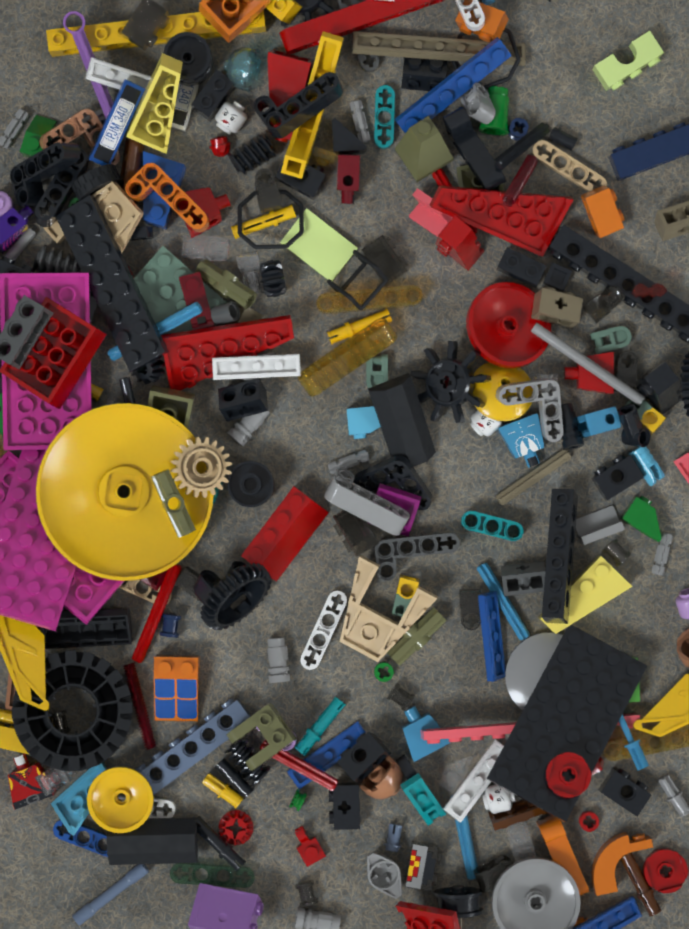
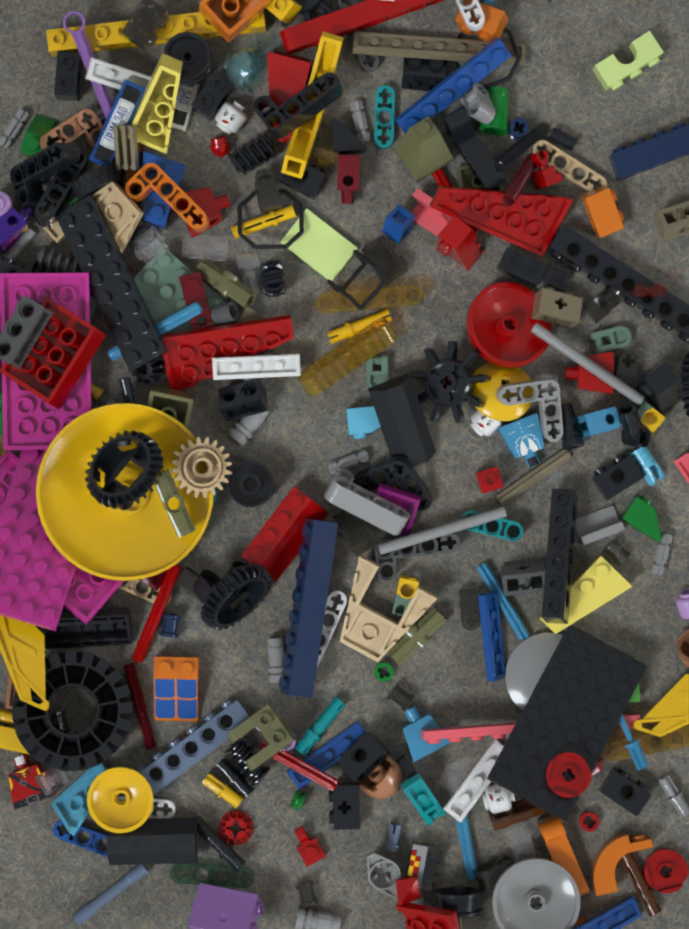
(68, 76): none -> black brick
(113, 460): none -> black piece
(122, 147): none -> dark tan tile
(150, 246): none -> clear brick
(308, 608): none -> dark blue brick
(398, 223): none -> blue brick
(407, 890): none -> red slope
(442, 530): none -> light grey piece
(489, 480): none -> red brick
(546, 175): none -> red piece

